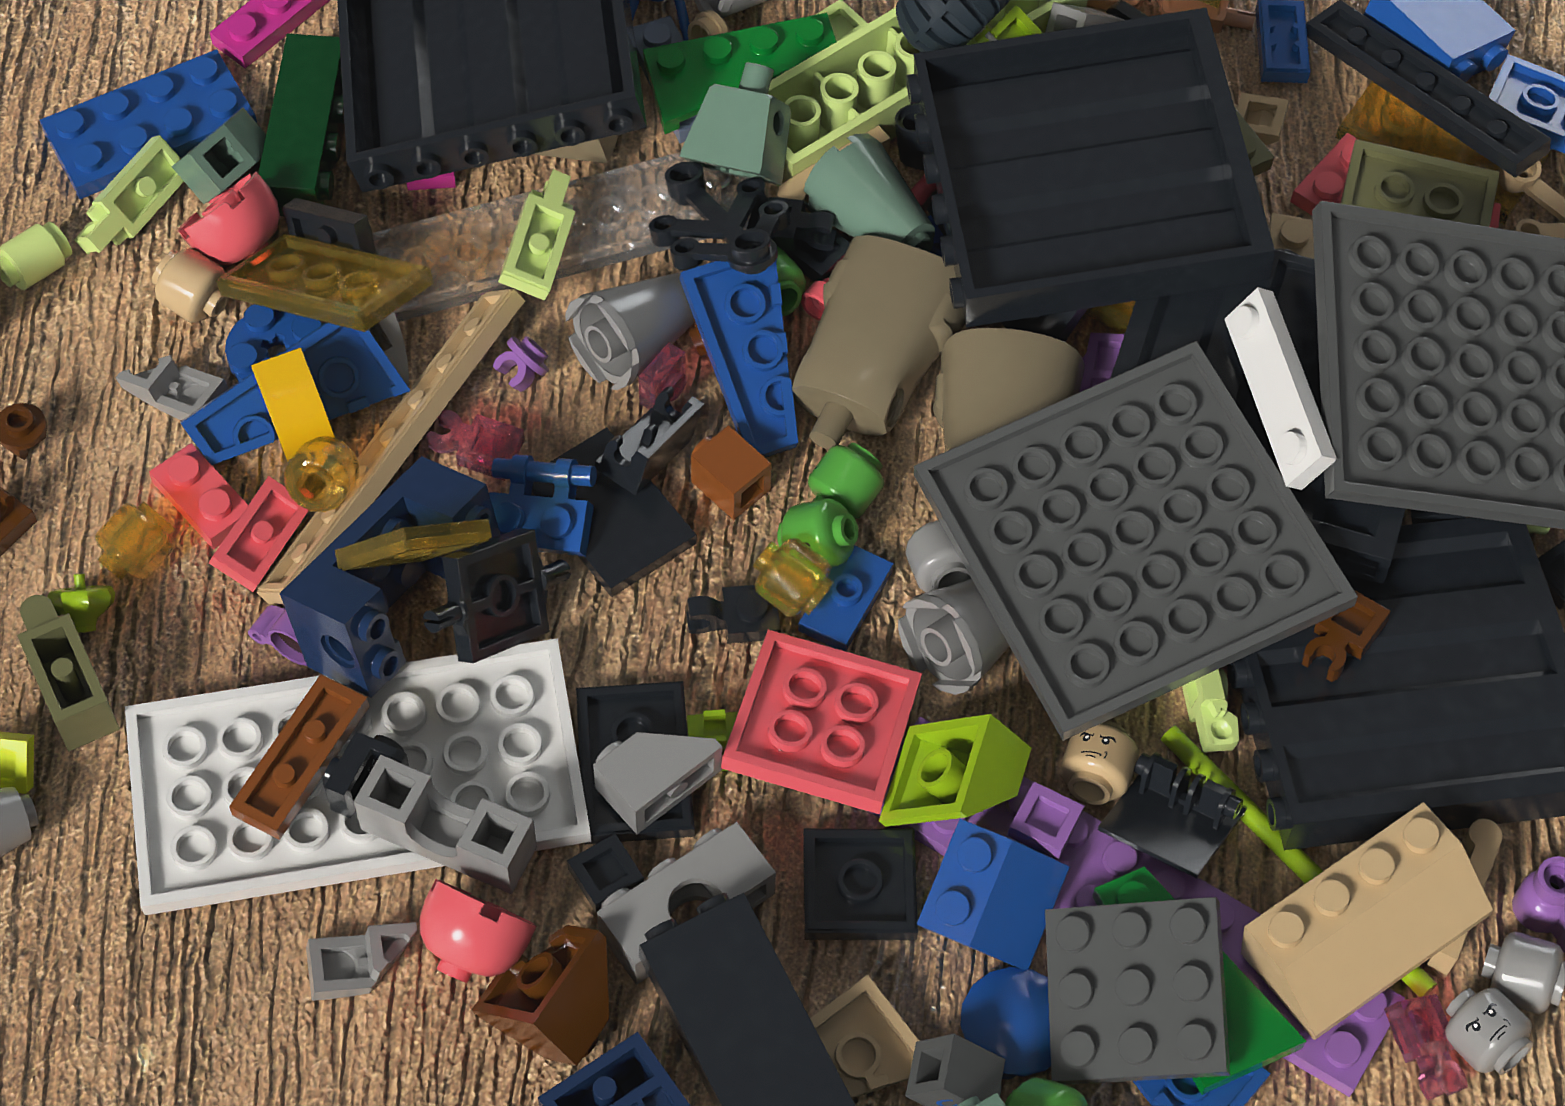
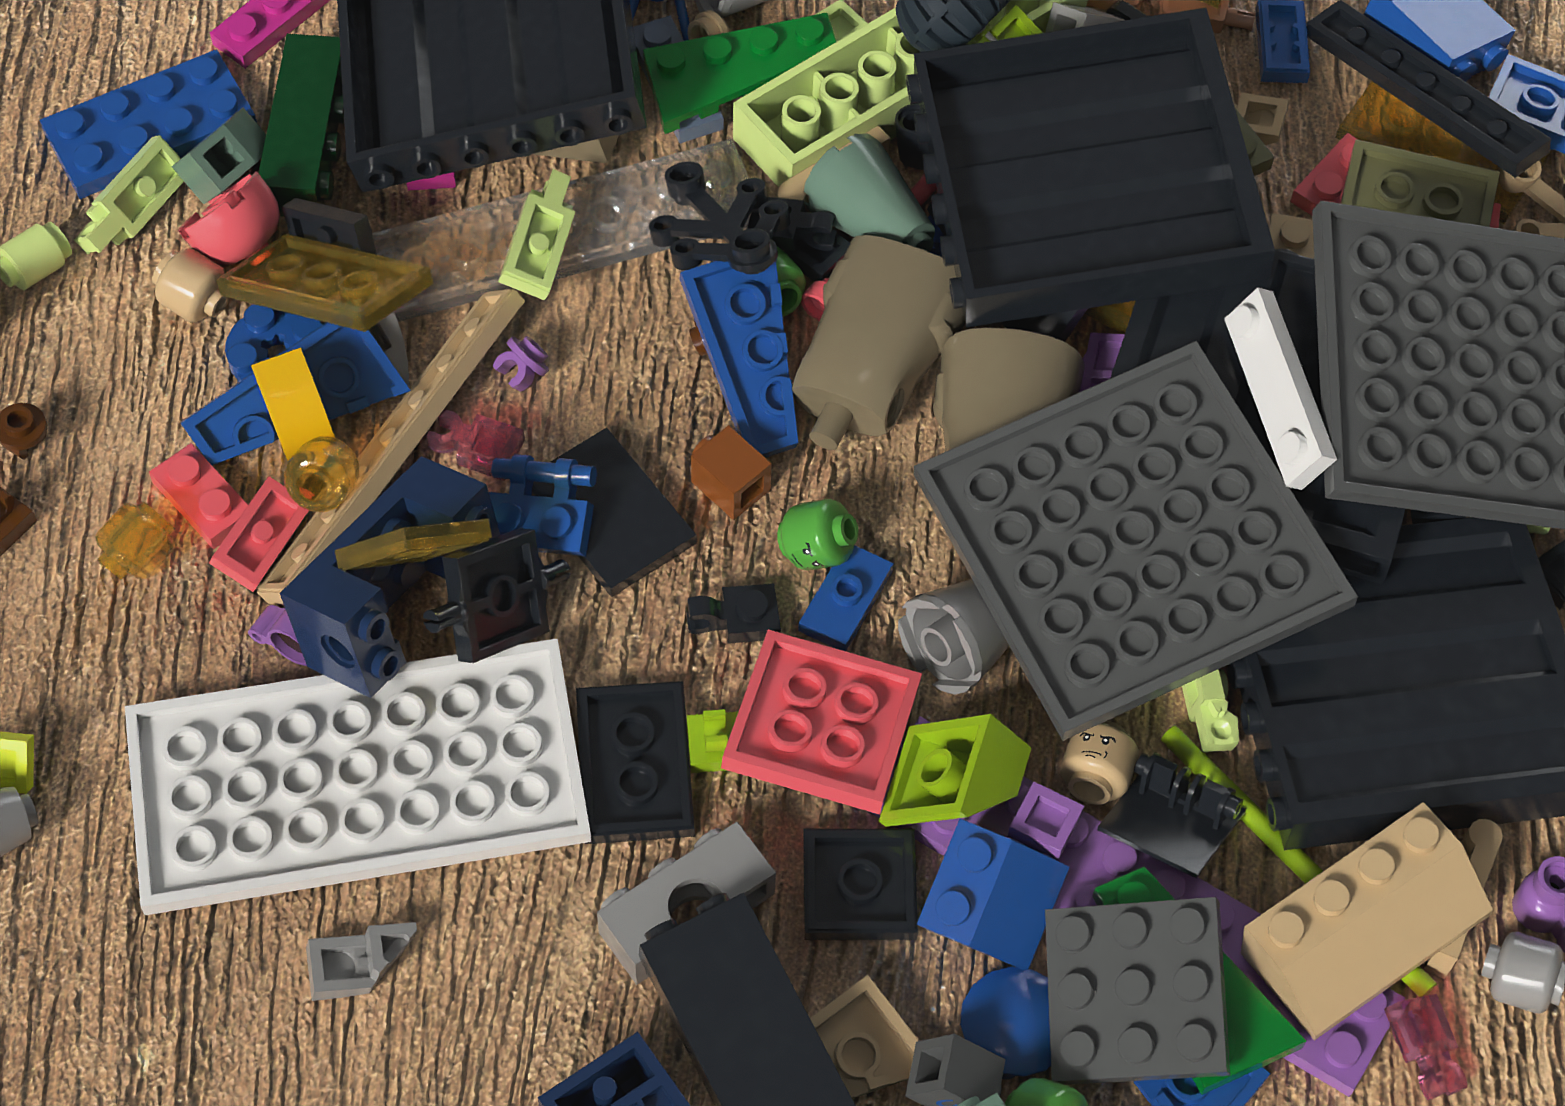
(64, 674): olive brick -> none
(82, 602): lime piece -> none
(173, 388): light grey slope -> none
(299, 757): dark orange plate -> none
(348, 773): black bracket -> none
(409, 812): light grey arch -> none
(471, 933): coral cylinder -> none
(554, 999): reddish brown slope -> none
(604, 870): black plate -> none
(627, 327): light grey cone -> none
(649, 443): black hinge -> none
(654, 773): light grey slope -> none
(664, 371): clear pink plate -> none
(741, 129): sand green torso -> none
(792, 577): clear yellow head -> none
(849, 477): bright green head -> none
(934, 558): light grey head -> none
(1347, 632): reddish brown plate -> none
(1488, 1030): light grey head -> none

